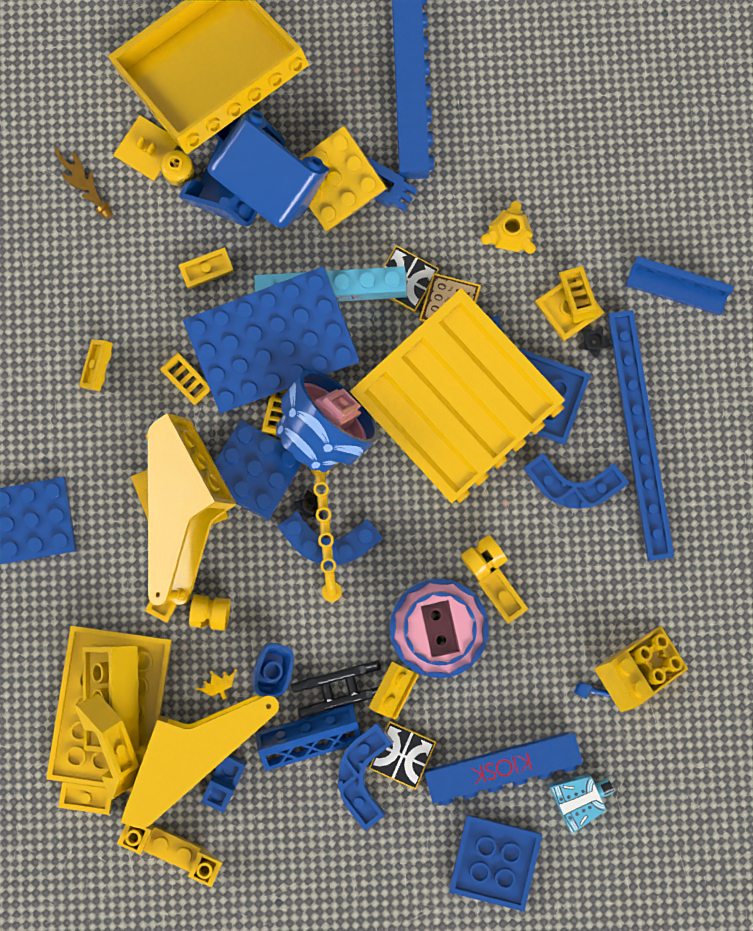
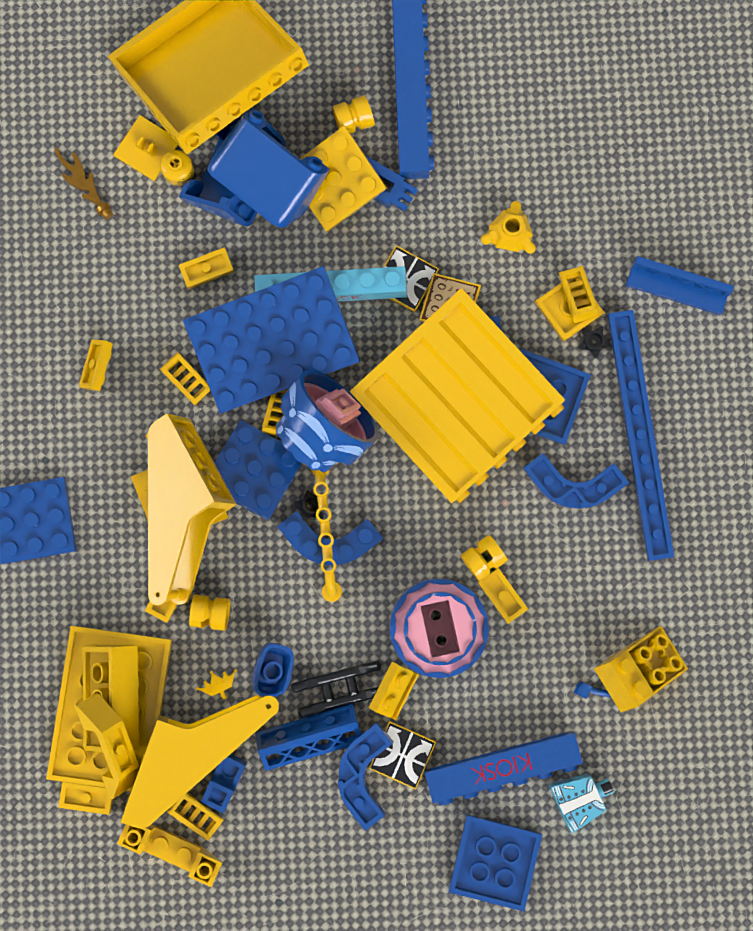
(188, 821): none -> yellow slope
(354, 115): none -> yellow wheel

